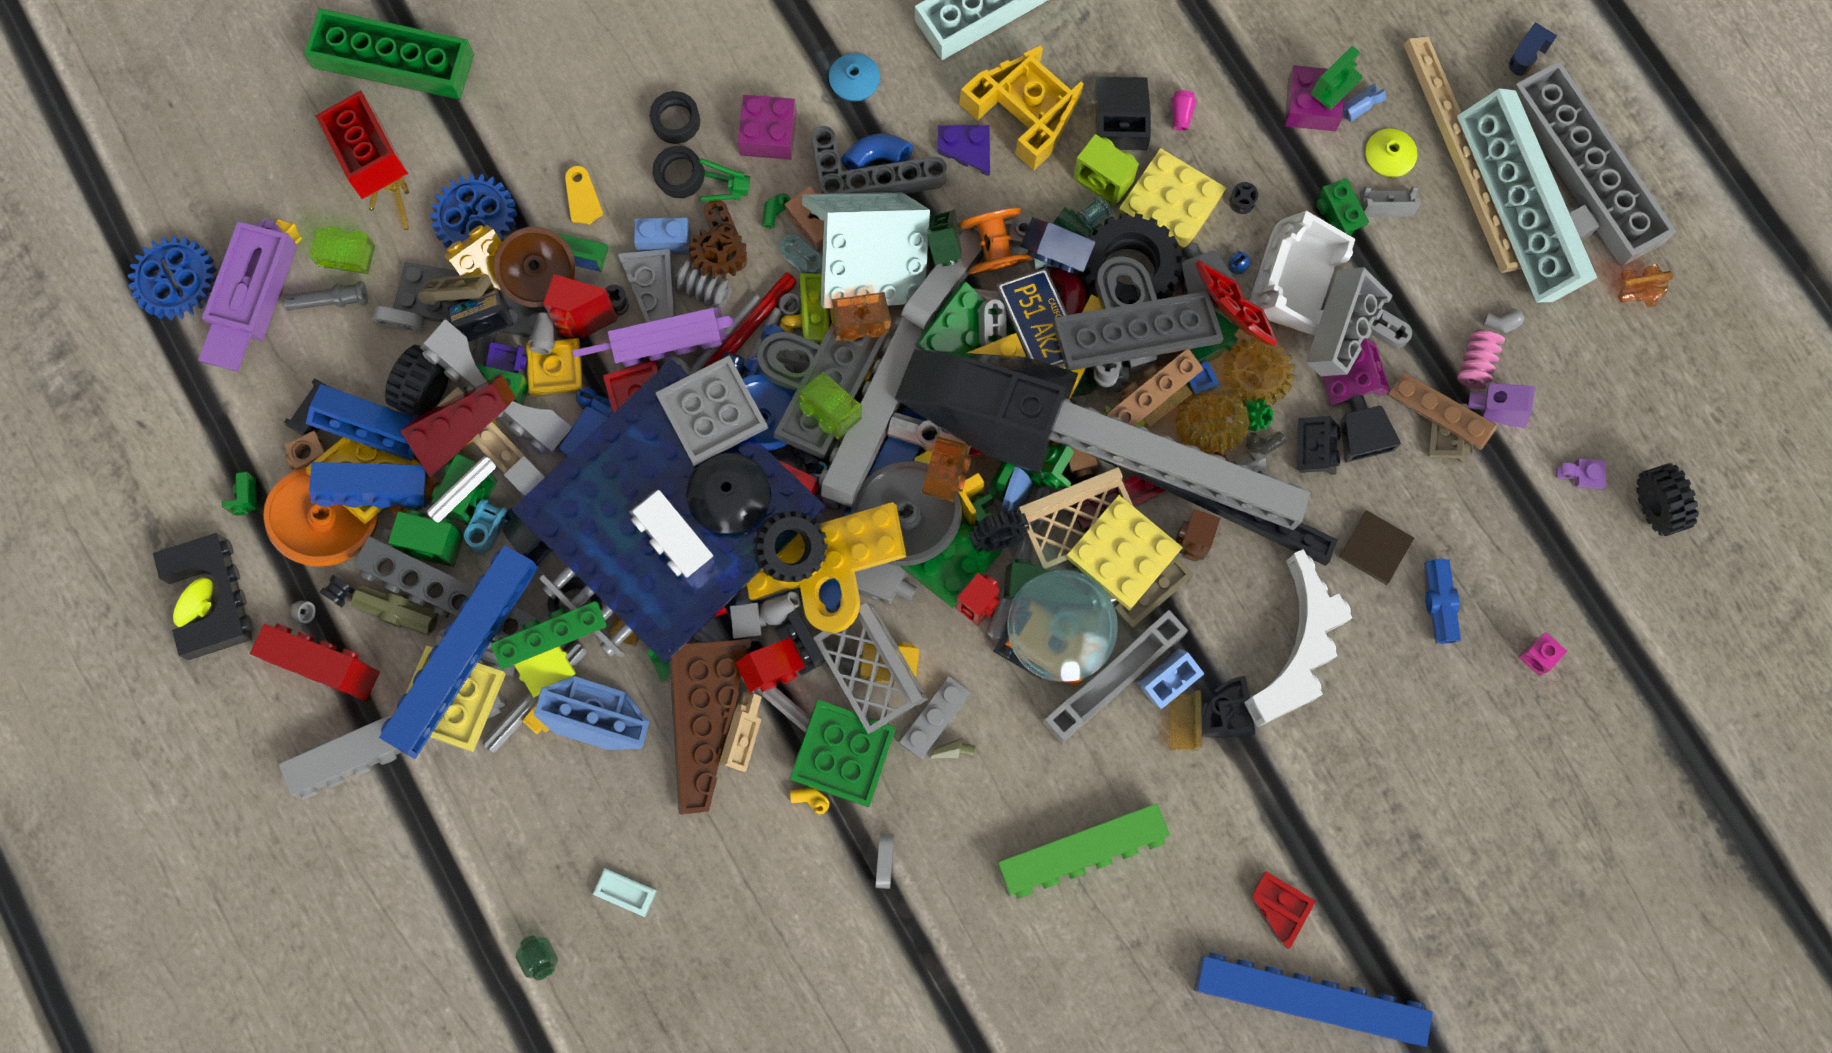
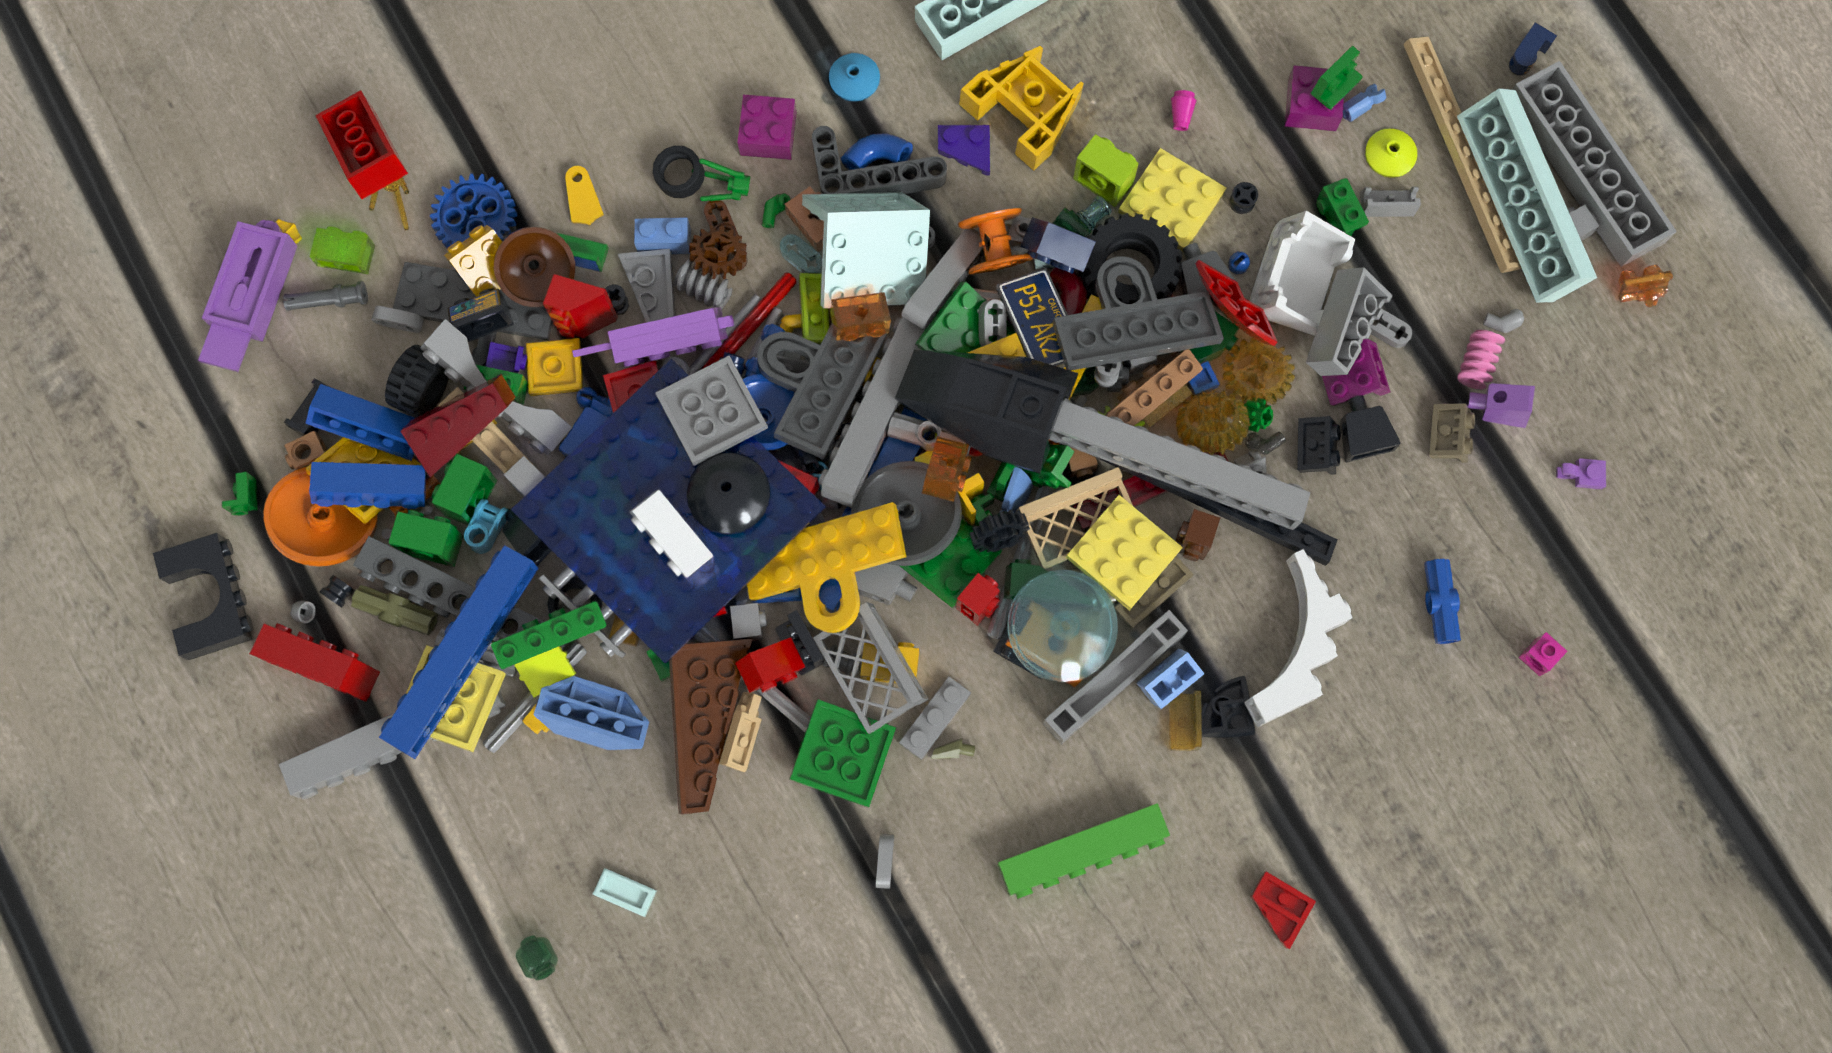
(150, 290): blue gear -> none
(193, 602): neon yellow dish -> none
(389, 53): green brick -> none
(454, 288): dark tan hinge -> none
(461, 489): white axle -> none
(542, 335): light grey cone -> none
(670, 99): black tyre -> none
(776, 609): light grey cone -> none
(793, 307): dark grey hinge -> none
(812, 797): yellow arm -> none
(813, 552): black tyre -> none
(830, 405): clear neon green brick -> none
(944, 238): dark green slope -> none
(1123, 111): black slope -> none
(1313, 1001): blue brick -> none
(1376, 547): dark brown tile -> none
(1442, 411): medium nougat plate -> none
(1667, 499): black tyre -> none

